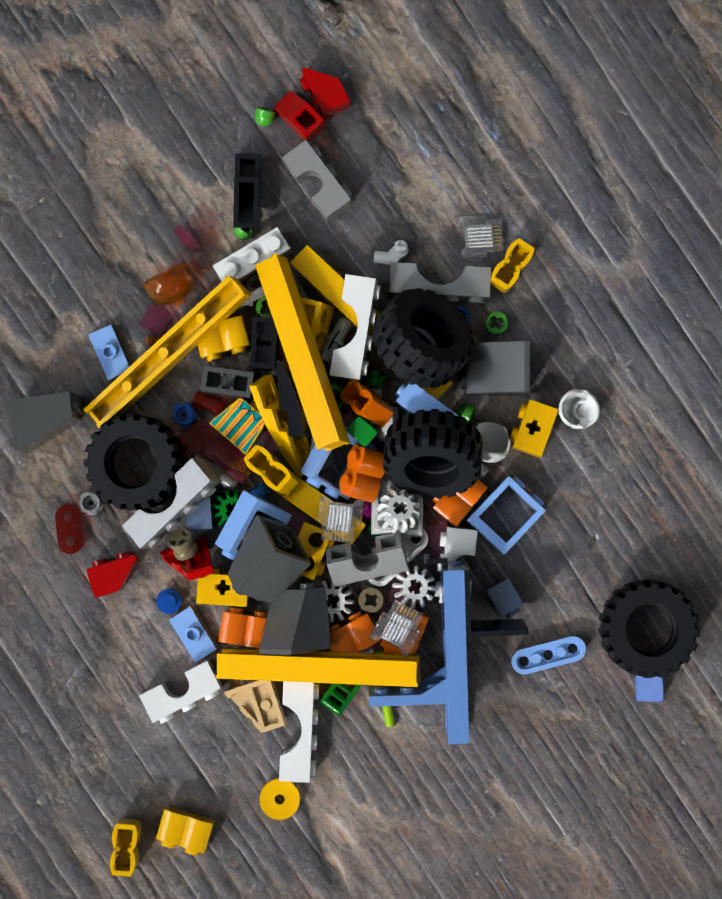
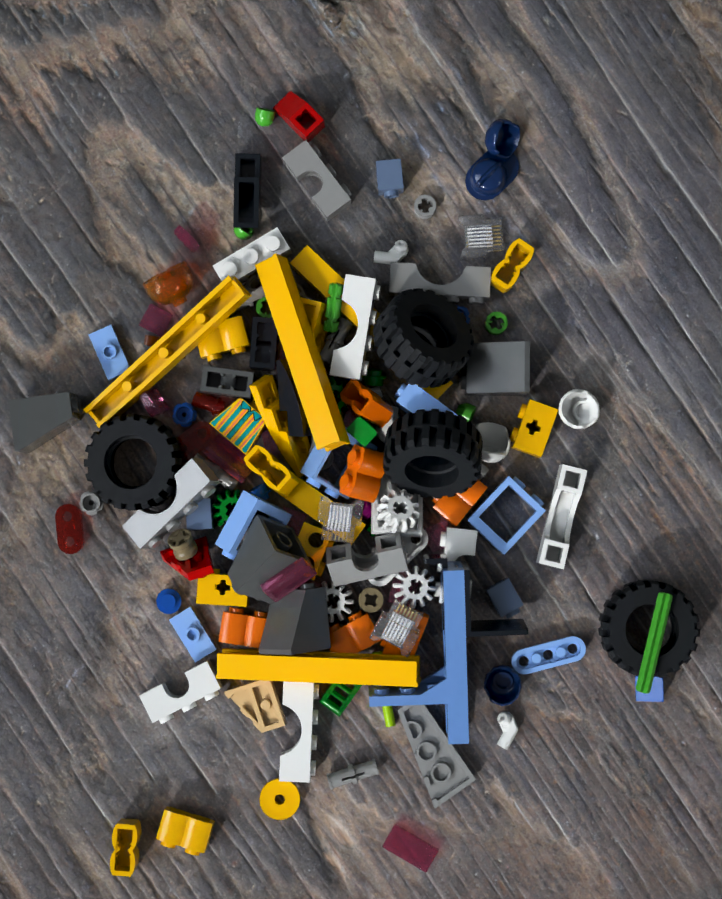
(111, 576): red slope -> none
(154, 402): none -> clear pink tile
(288, 579): none -> clear pink tile
(326, 92): red slope -> none
(333, 307): none -> bright green axle
(352, 774): none -> light grey pin
(389, 178): none -> sand blue brick
(410, 848): none -> clear pink tile
(418, 202): none -> light grey bush
(438, 761): none -> light grey wing
(491, 175): none -> dark blue piece
(502, 138): none -> dark blue hair
(503, 685): none -> dark blue hair
(509, 729): none -> white arm
(560, 516): none -> white arch
(654, 642): none -> bright green axle

